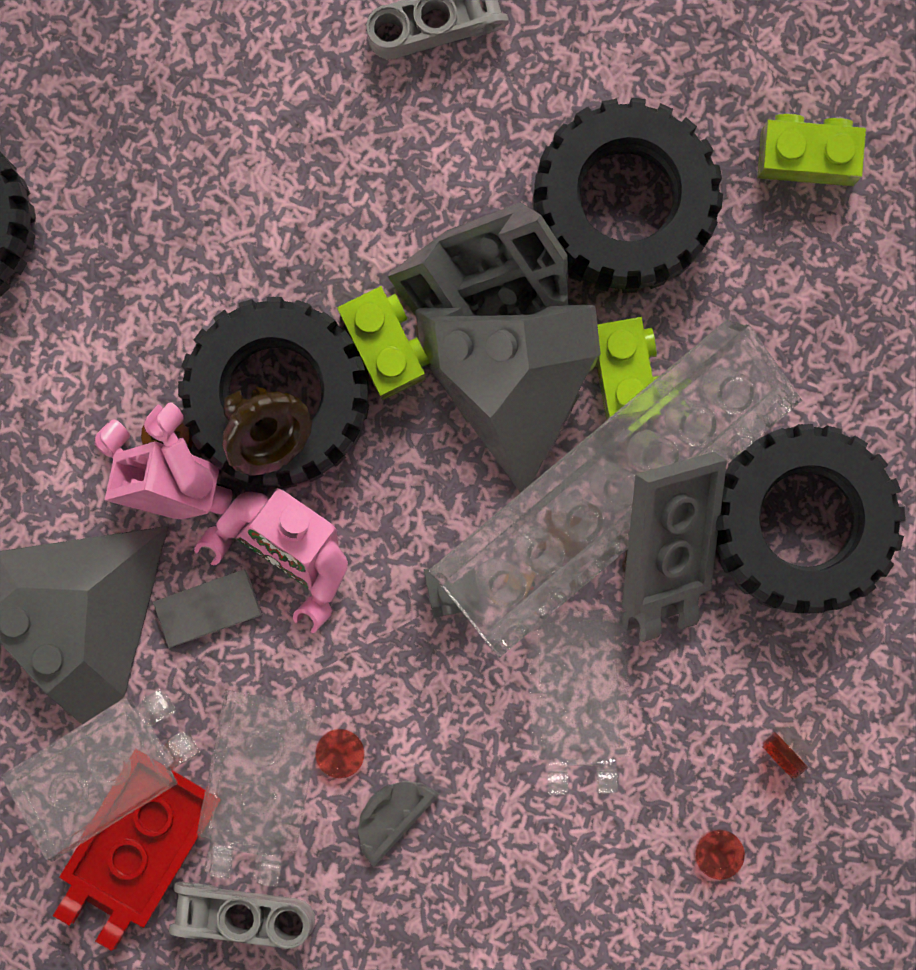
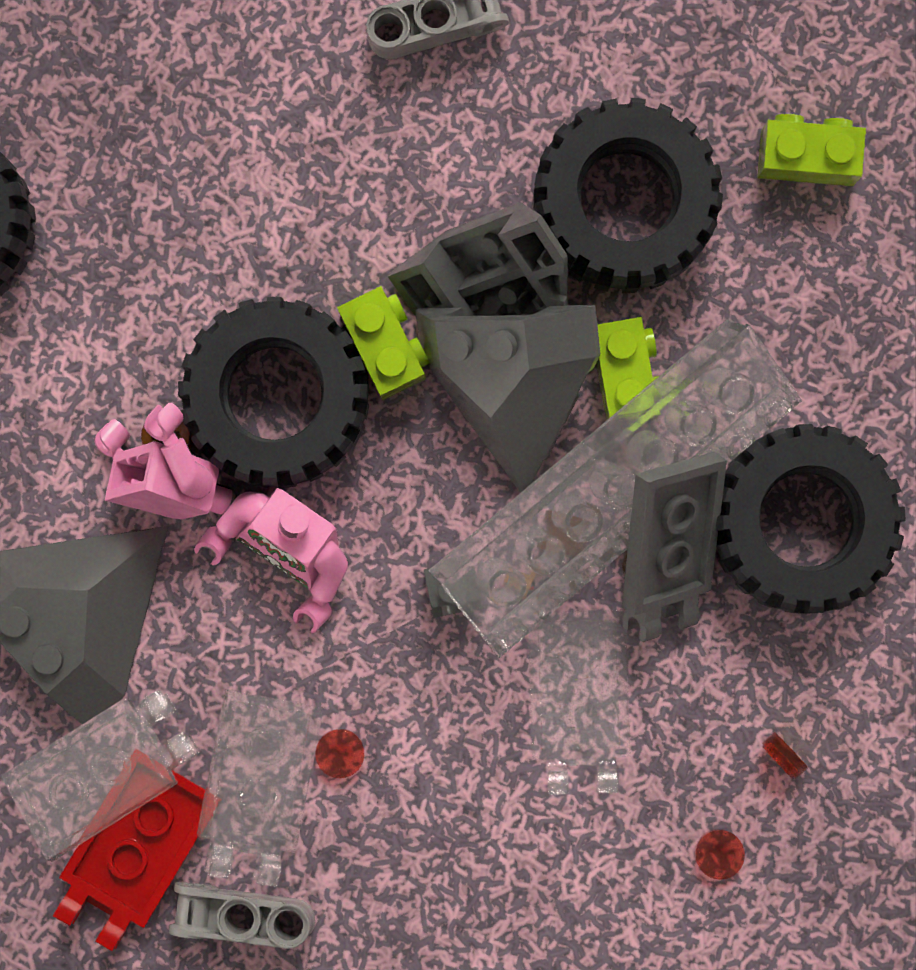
(207, 608): flat silver tile -> none
(264, 430): dark brown hair -> none
(390, 815): flat silver tile -> none

